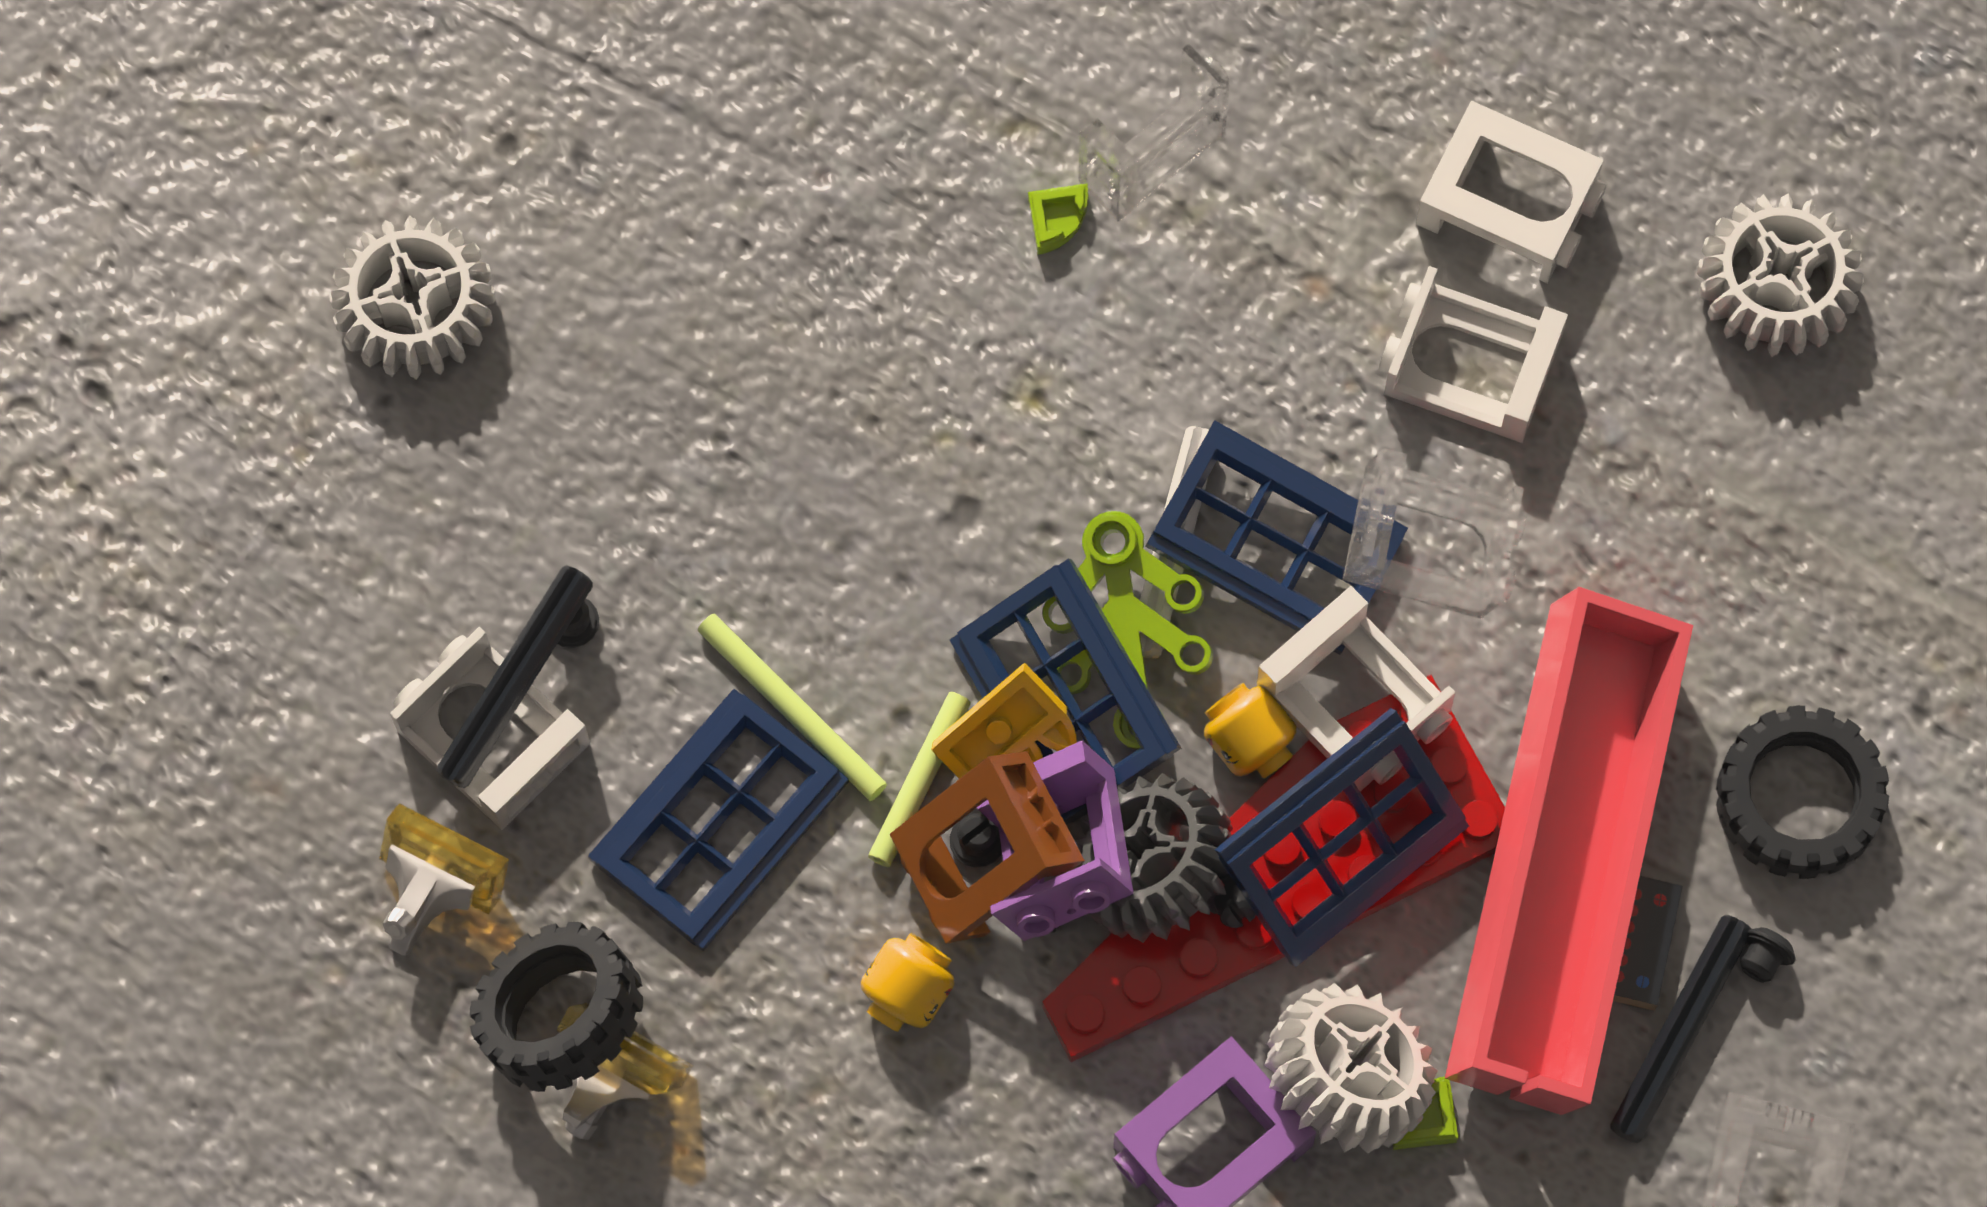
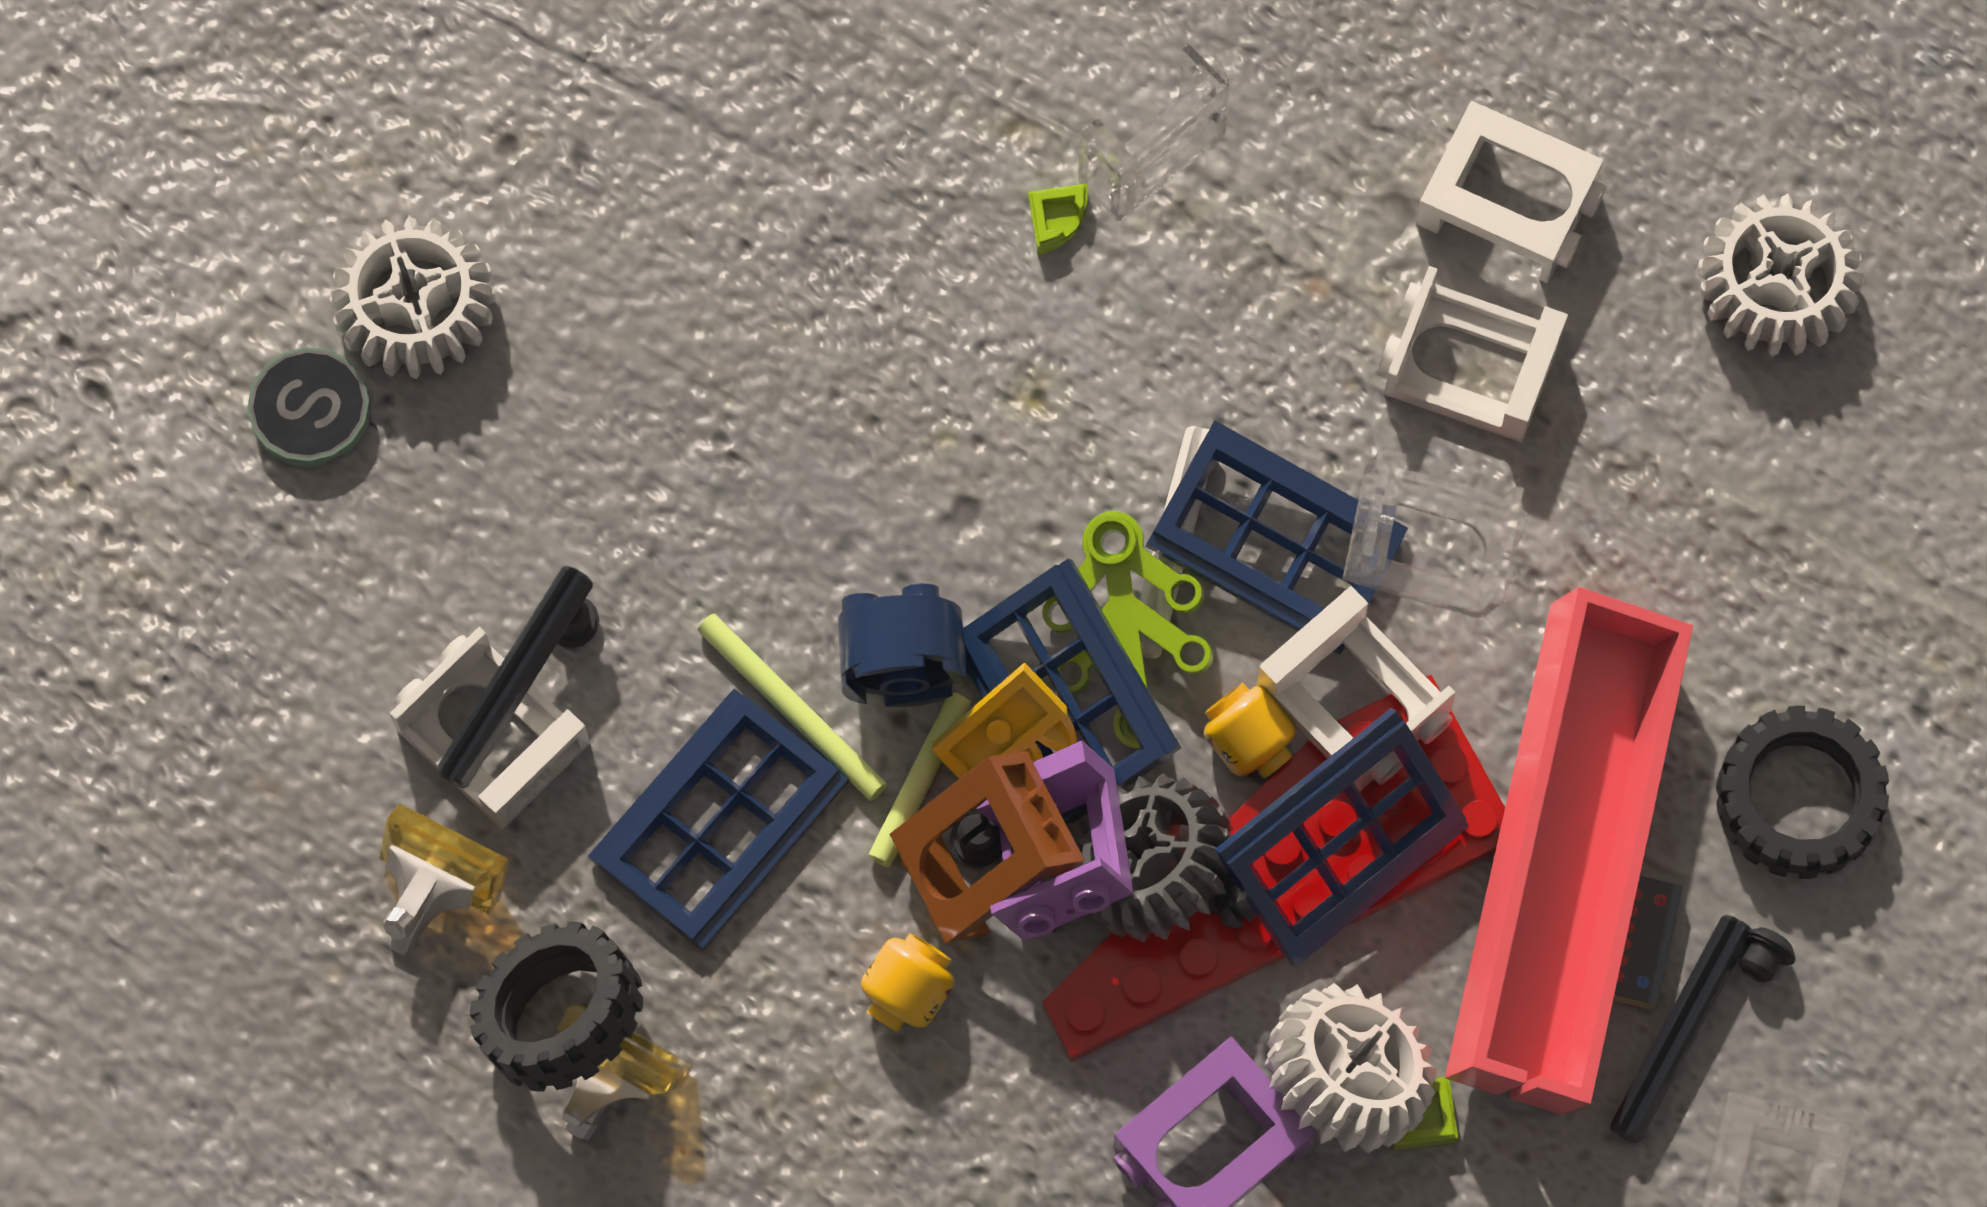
(309, 407): none -> black tile
(901, 646): none -> dark blue brick

